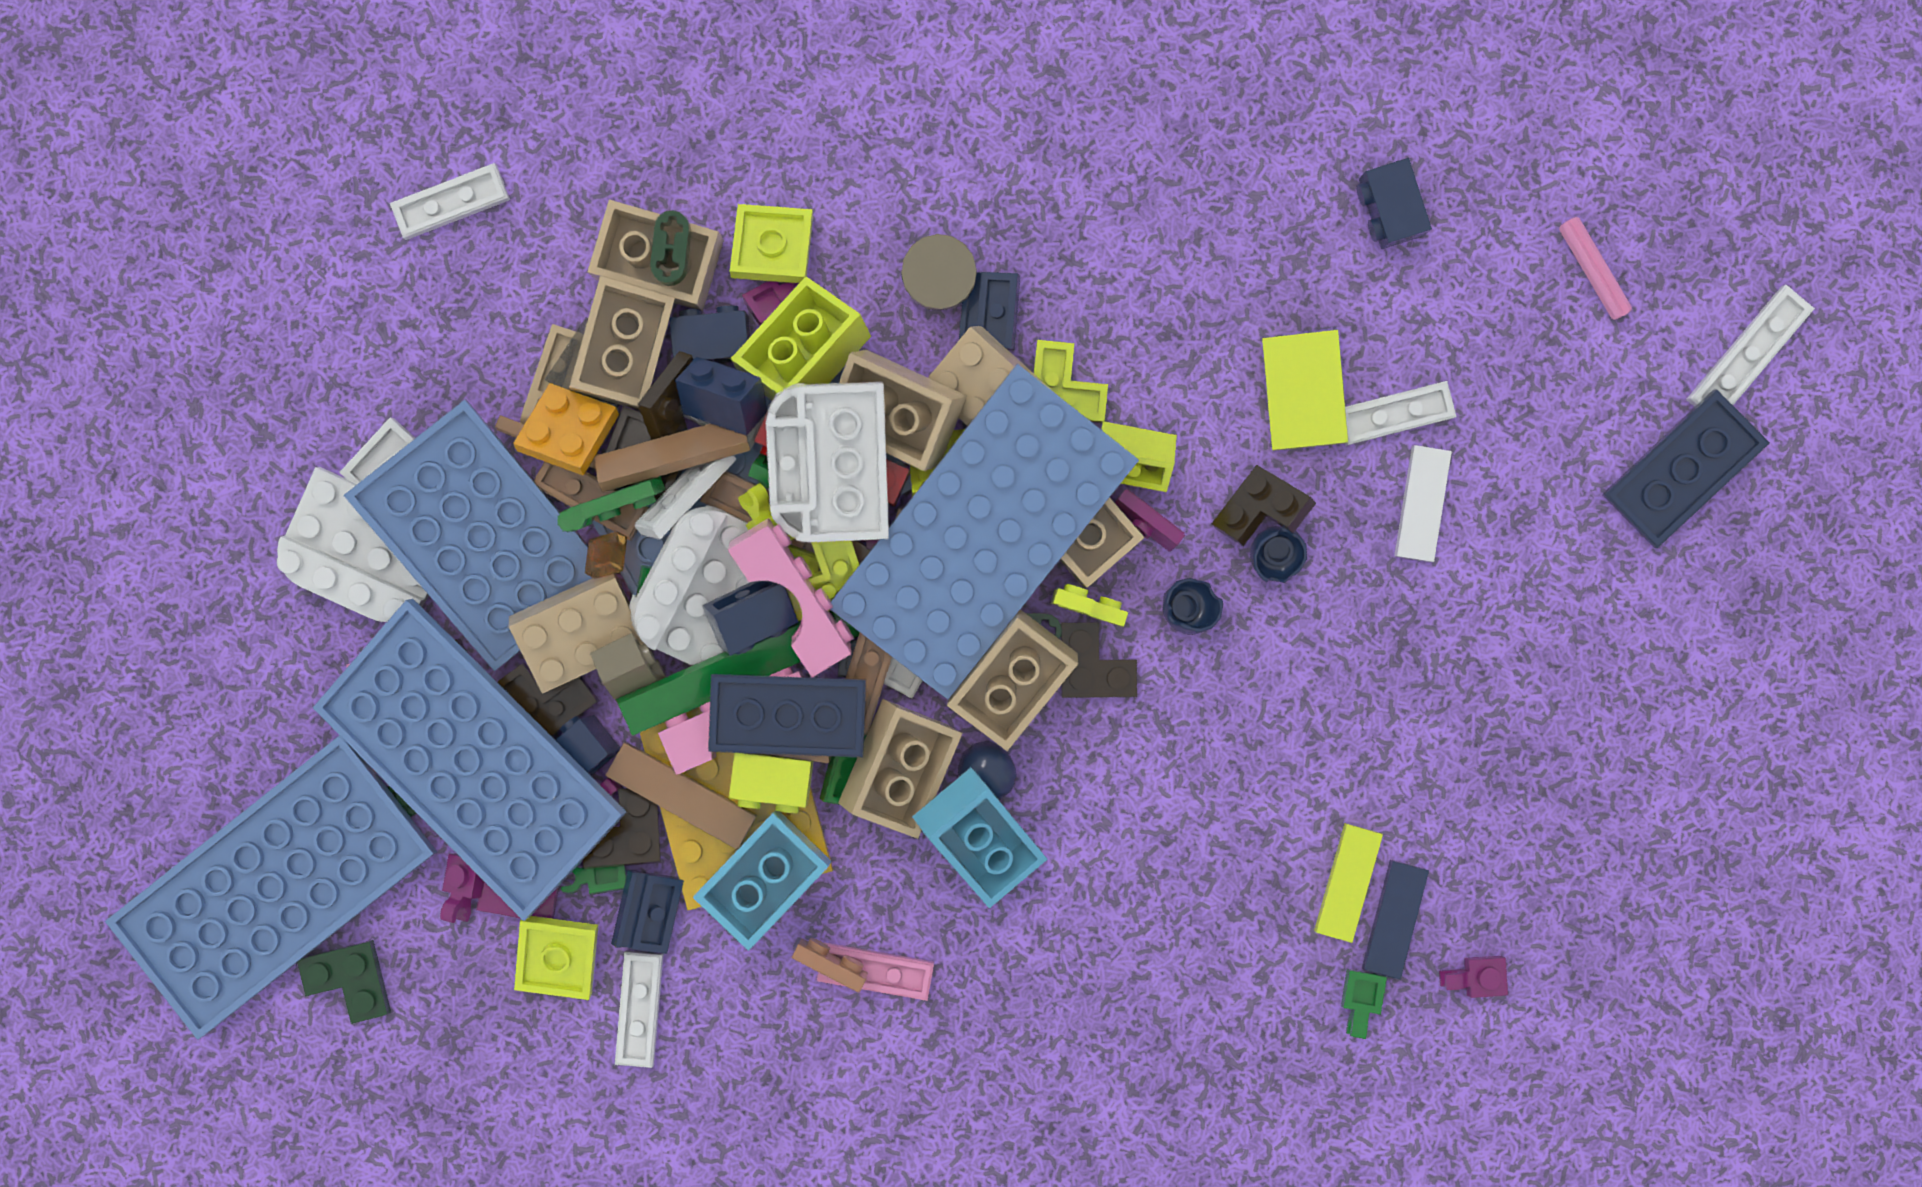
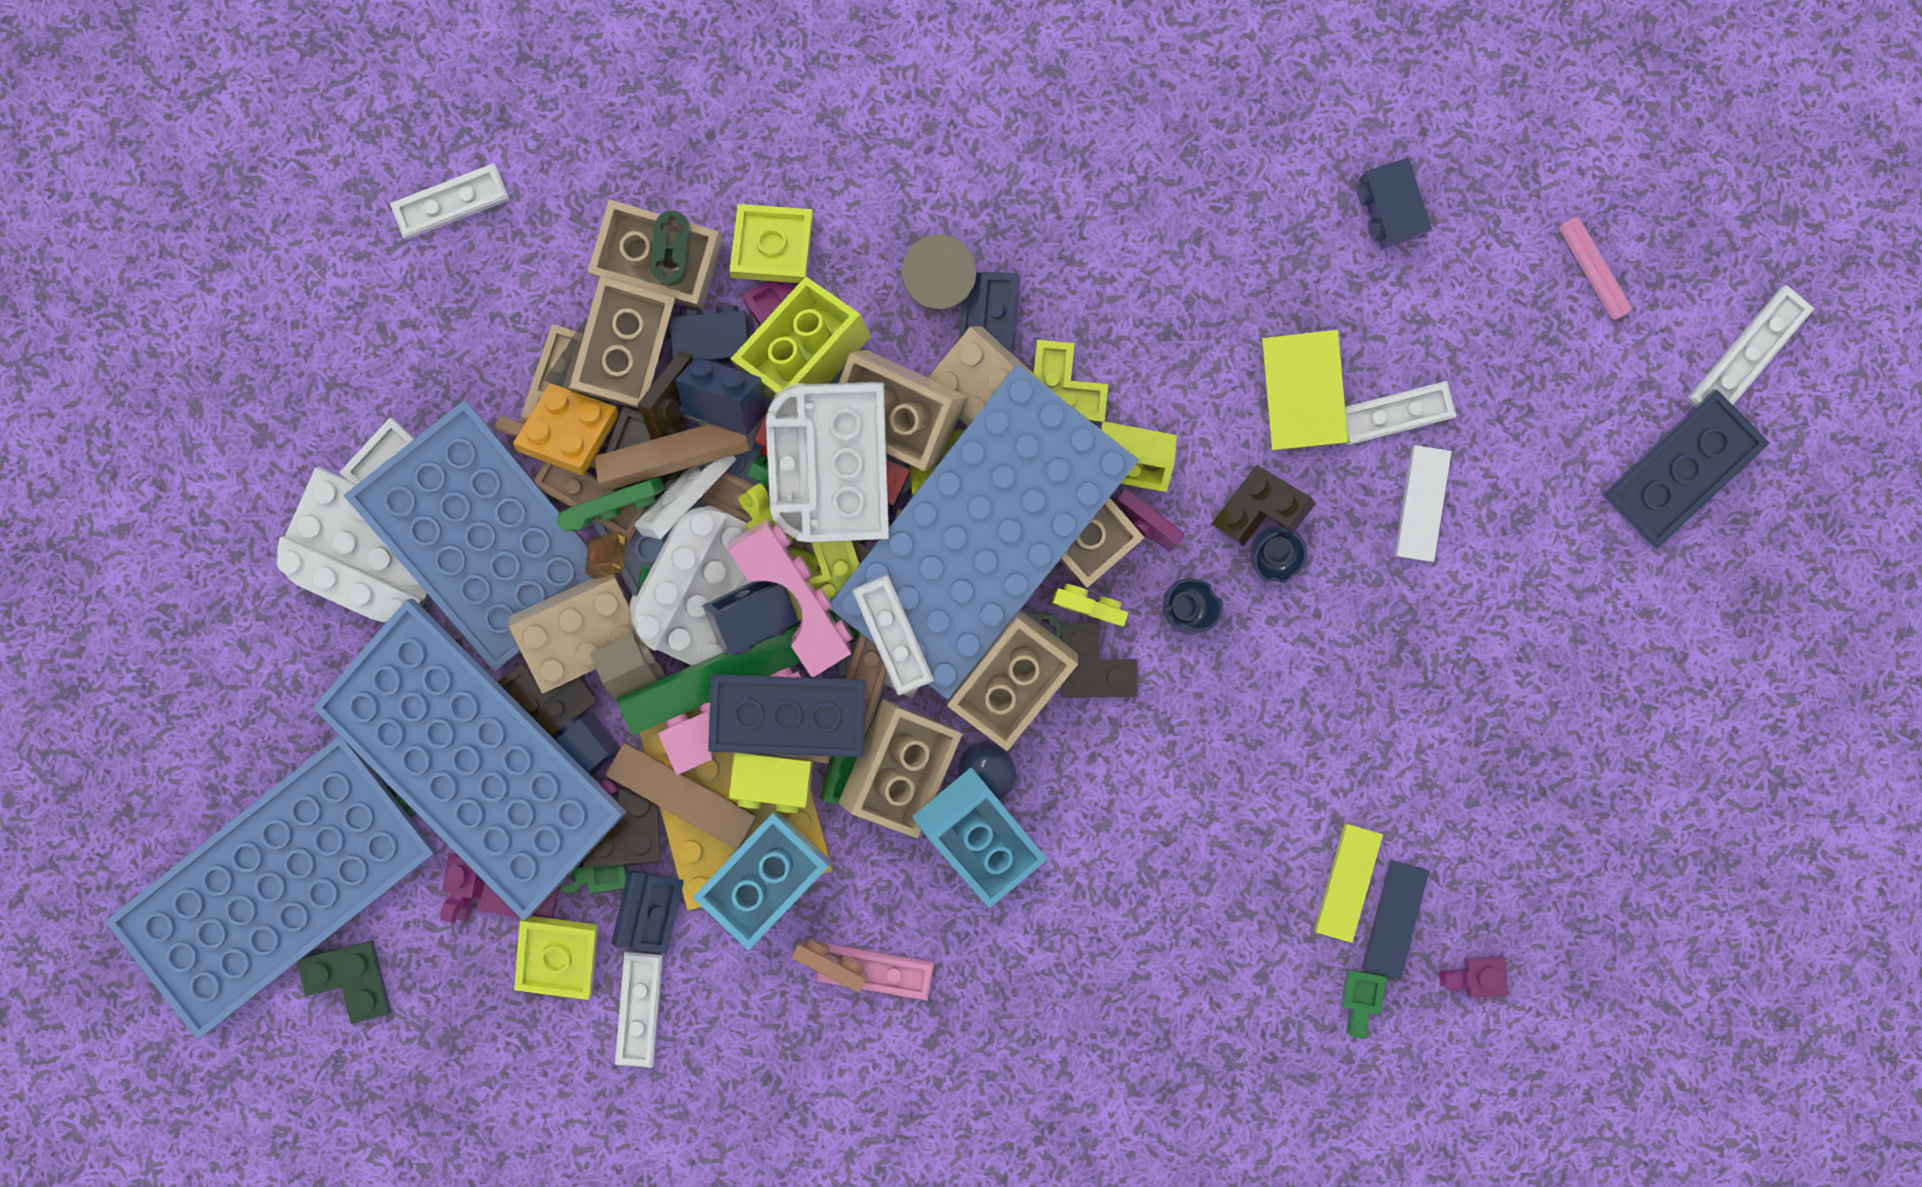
(893, 634): none -> white tile

